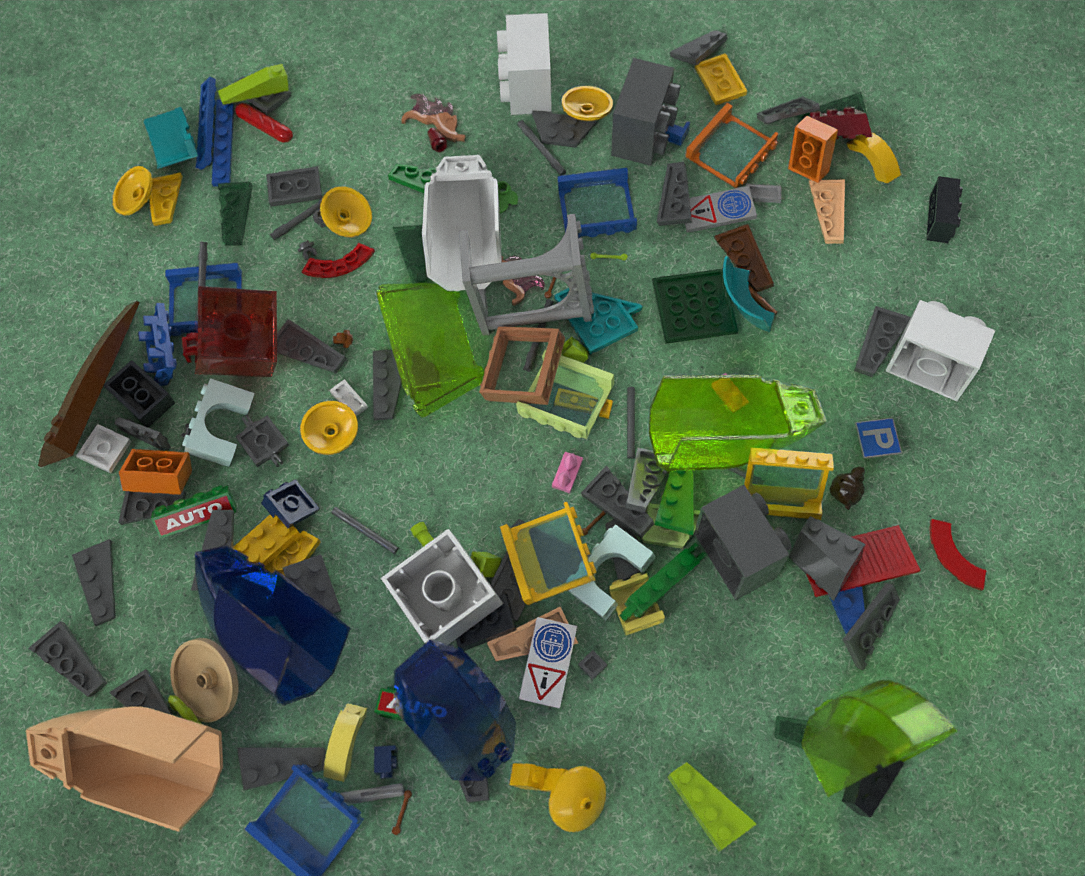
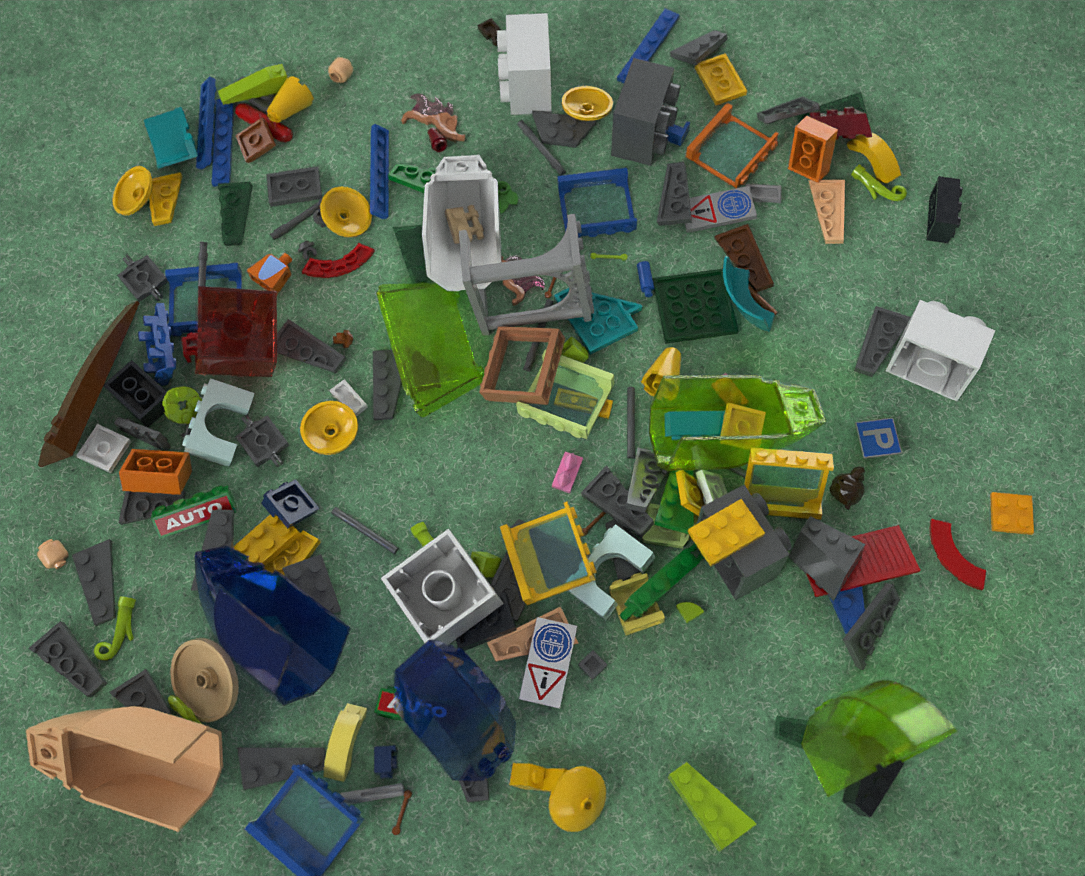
(52, 554): none -> light nougat head
(123, 627): none -> lime plant
(142, 278): none -> dark grey plate
(172, 407): none -> lime plate
(255, 140): none -> dark orange plate
(271, 272): none -> orange torso
(289, 100): none -> yellow cone
(340, 70): none -> light nougat head
(379, 172): none -> blue plate
(458, 219): none -> tan plate
(489, 30): none -> dark brown plate
(645, 278): none -> blue cylinder
(652, 40): none -> blue plate
(666, 364): none -> yellow cone
(689, 611): none -> lime tile
(690, 494): none -> yellow plate
(693, 423): none -> teal brick
(711, 485): none -> plate
(726, 532): none -> yellow plate
(742, 421): none -> yellow plate
(874, 186): none -> lime plant
(1012, 513): none -> light orange plate

